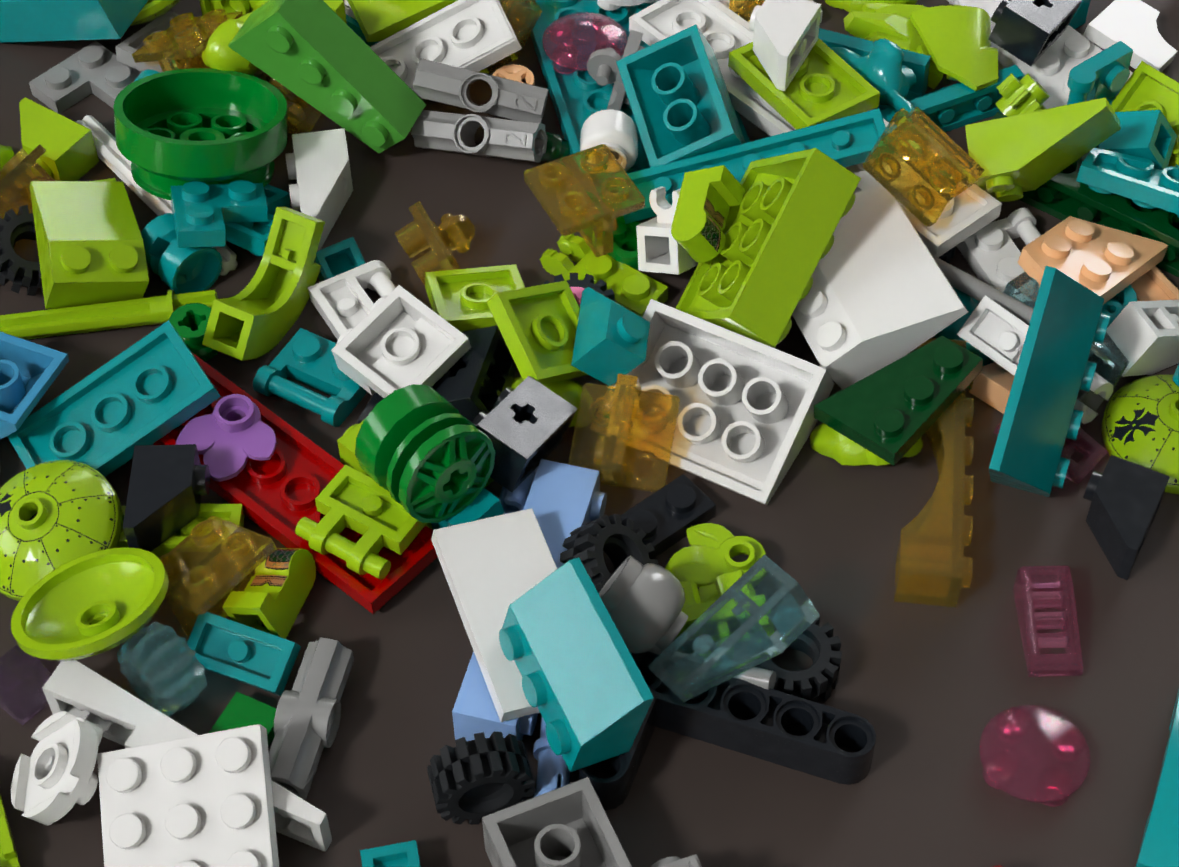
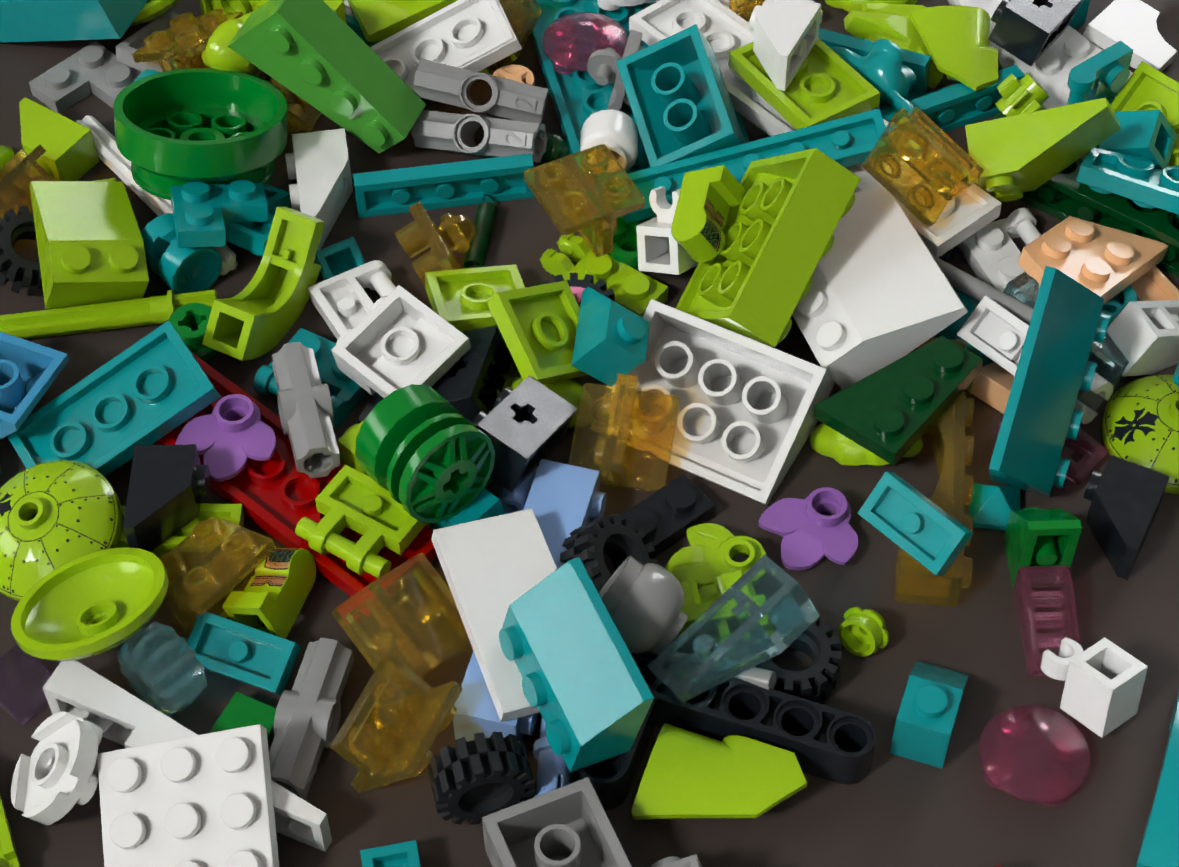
(305, 410): none -> light grey piece
(394, 725): none -> clear yellow bracket
(407, 617): none -> clear yellow slope
(442, 185): none -> teal panel
(483, 225): none -> dark green piece
(714, 778): none -> lime panel
(808, 533): none -> medium lavender plate
(863, 631): none -> lime plate
(915, 523): none -> teal plate
(928, 714): none -> teal slope
(993, 505): none -> teal slope
(1040, 538): none -> green slope
(1100, 683): none -> white brick

